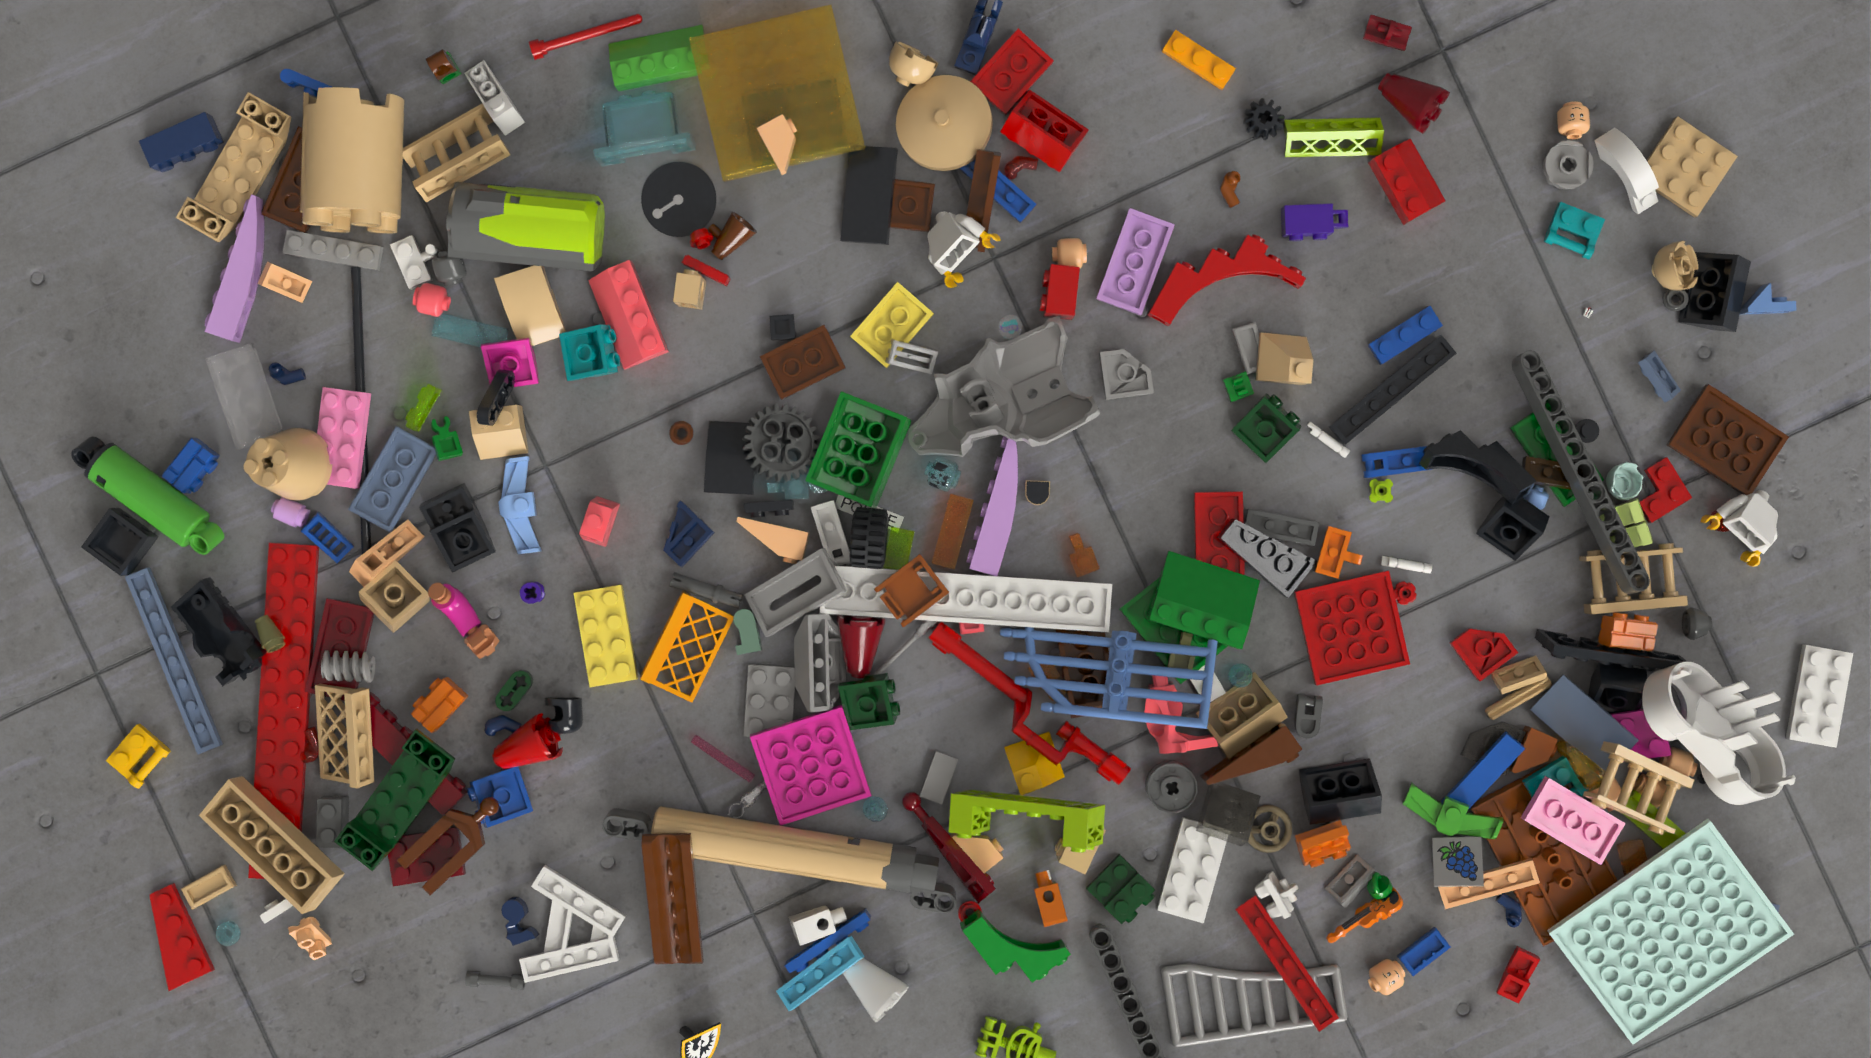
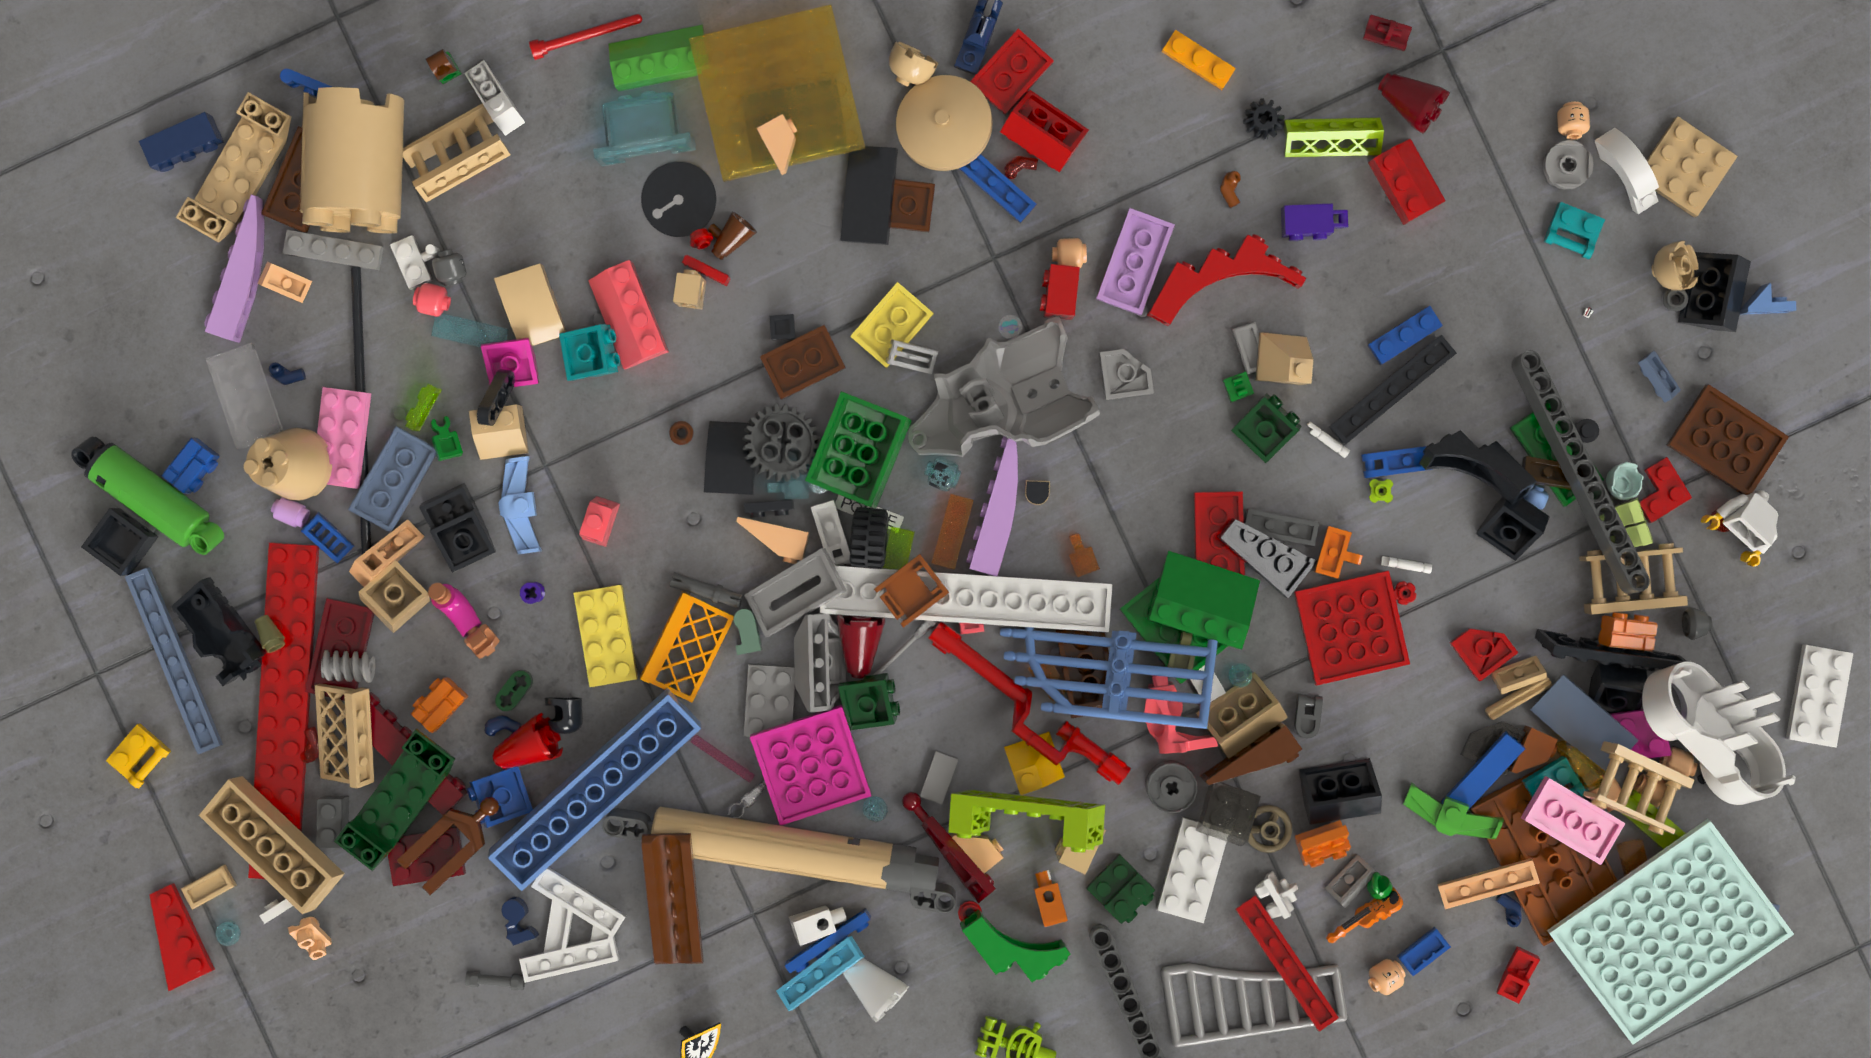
(525, 226): piece -> none
(594, 789): none -> medium blue brick
(687, 535): dark blue wing -> none
(952, 241): white torso -> none
(983, 189): reddish brown fence -> none
(1458, 862): light grey tile -> none

